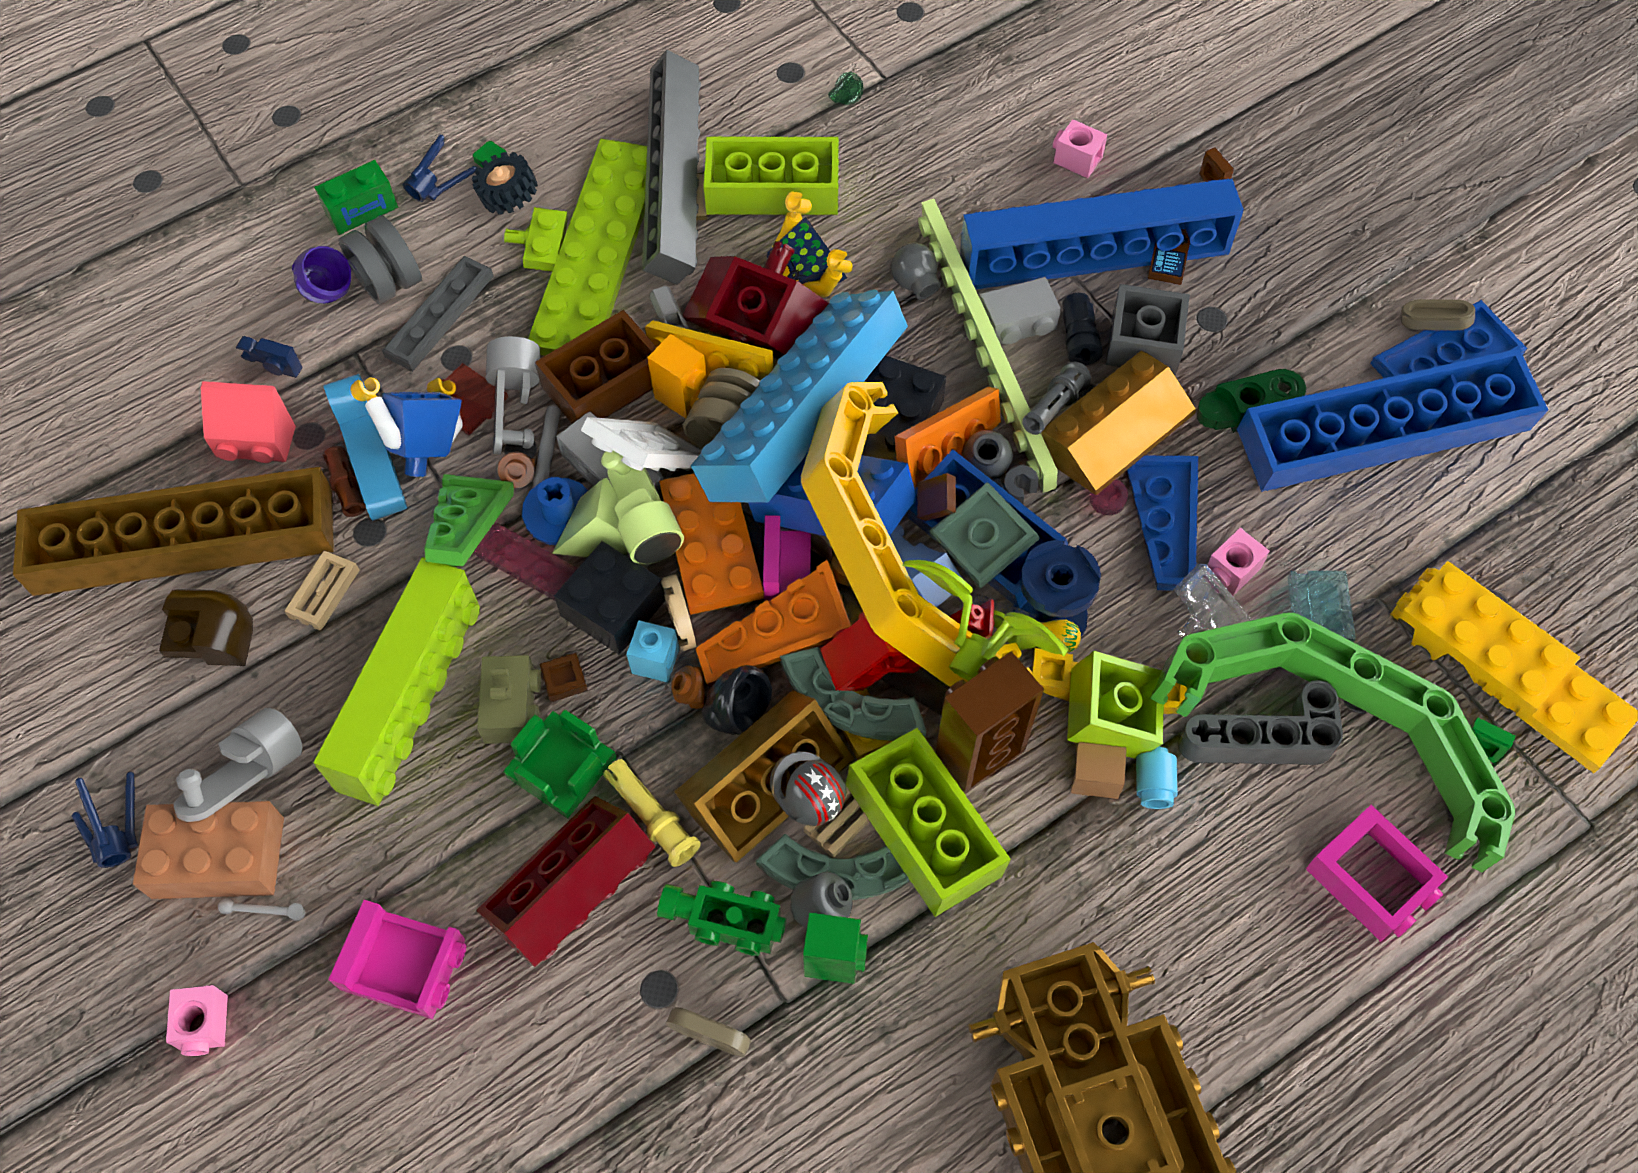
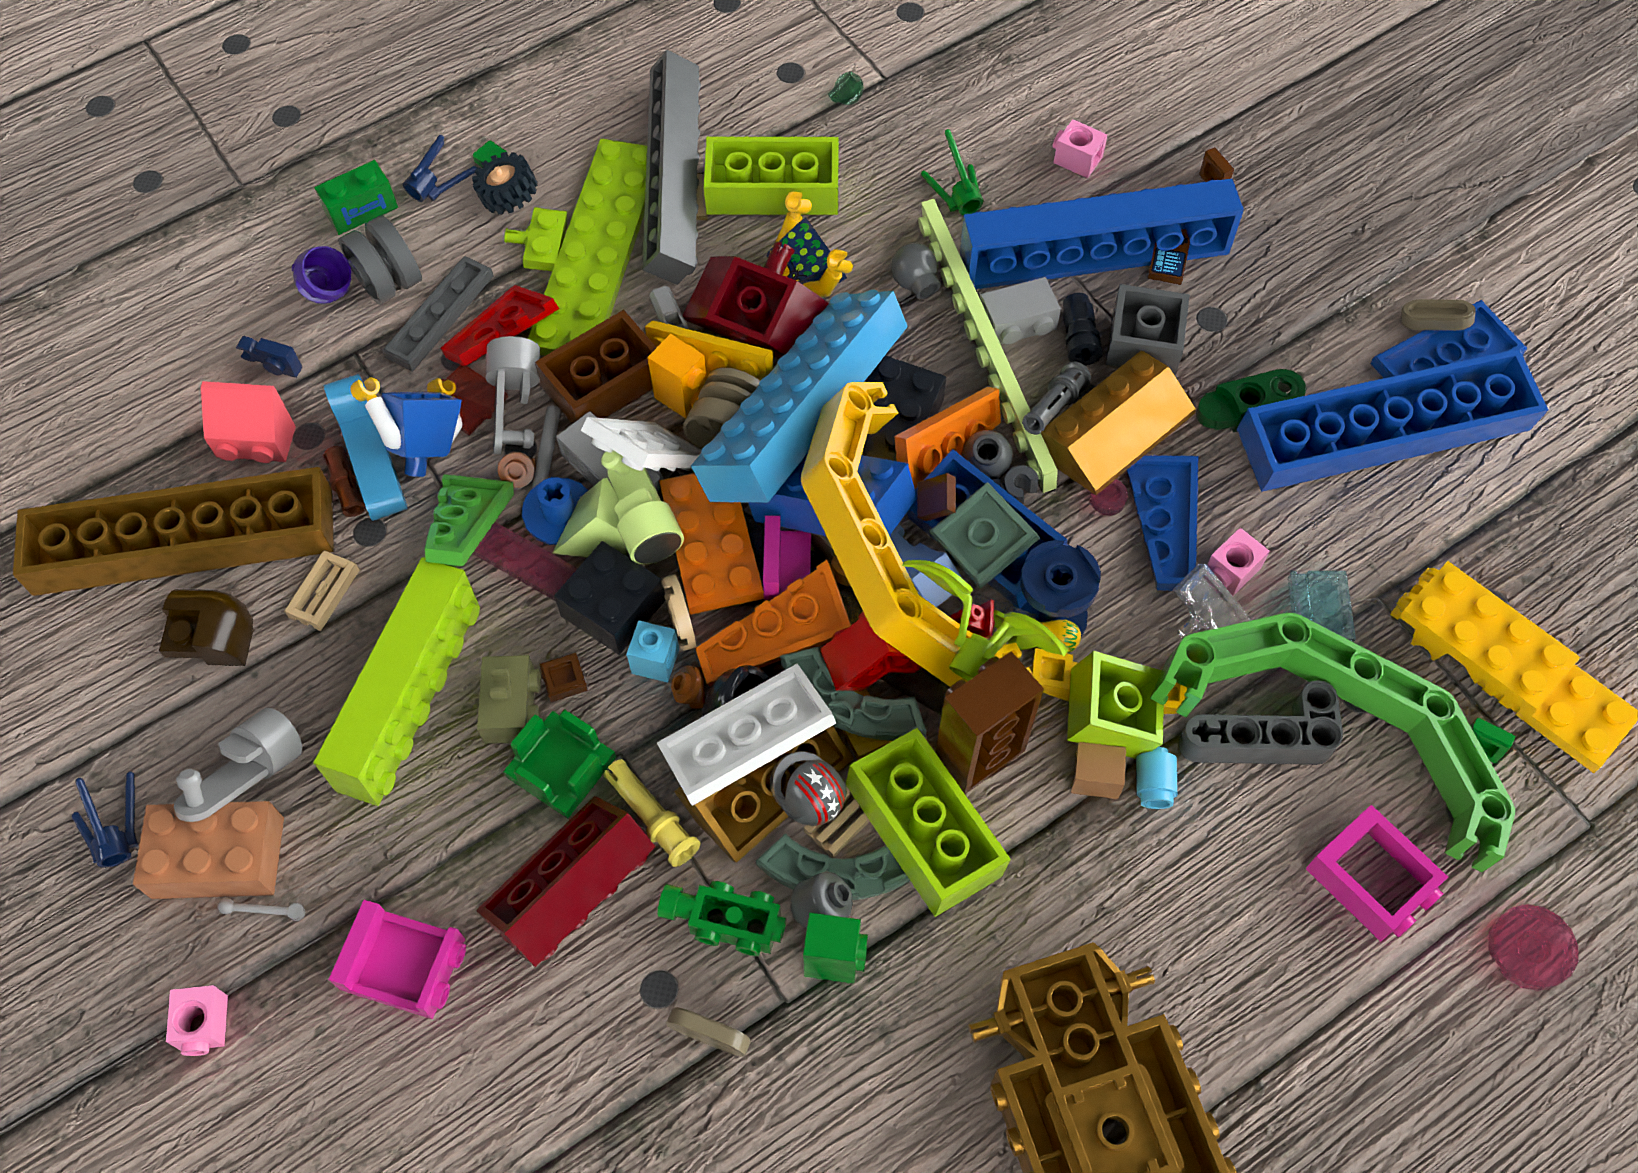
(506, 317): none -> red wing
(745, 733): none -> white plate
(966, 193): none -> green plant
(1533, 947): none -> clear pink tile

